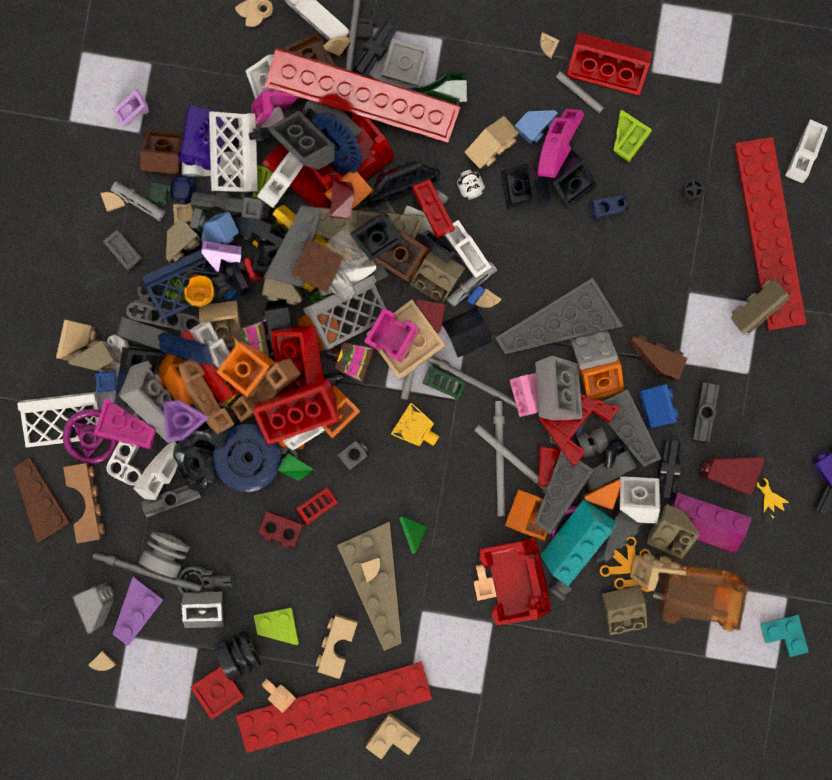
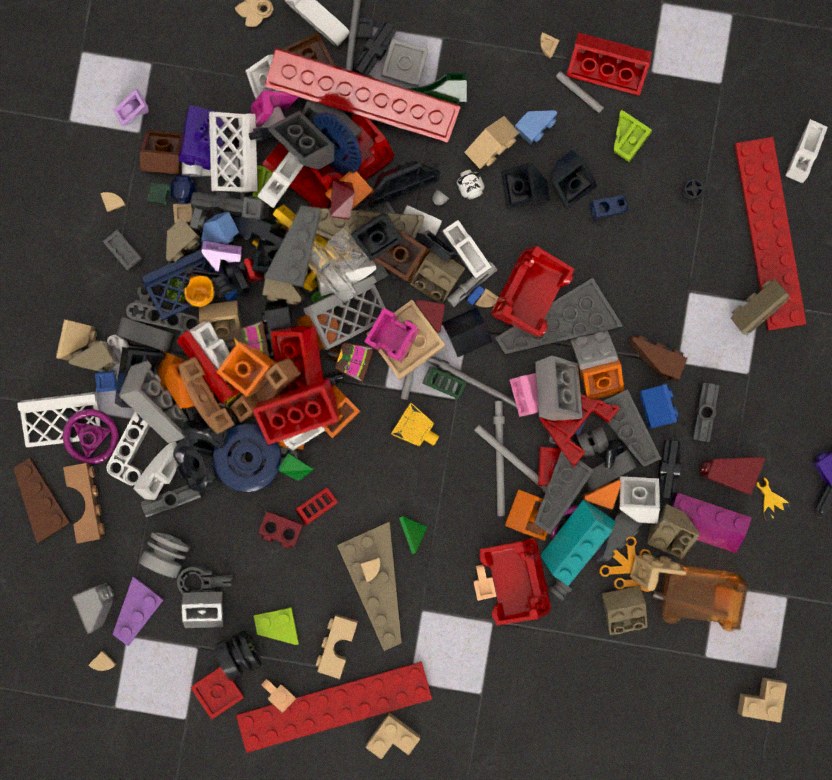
(113, 561): flat silver bar -> none
(123, 427): dark pink wing -> none
(132, 197): light grey pin -> none
(181, 420): medium lavender slope -> none
(185, 348): dark blue plate -> none
(317, 265): reddish brown plate -> none
(337, 45): tan tile -> none
(344, 455): dark grey brick -> none
(433, 208): red plate -> none
(531, 290): none -> red windscreen
(557, 142): dark pink slope -> none
(767, 705): none -> tan brick
(790, 630): teal plate -> none

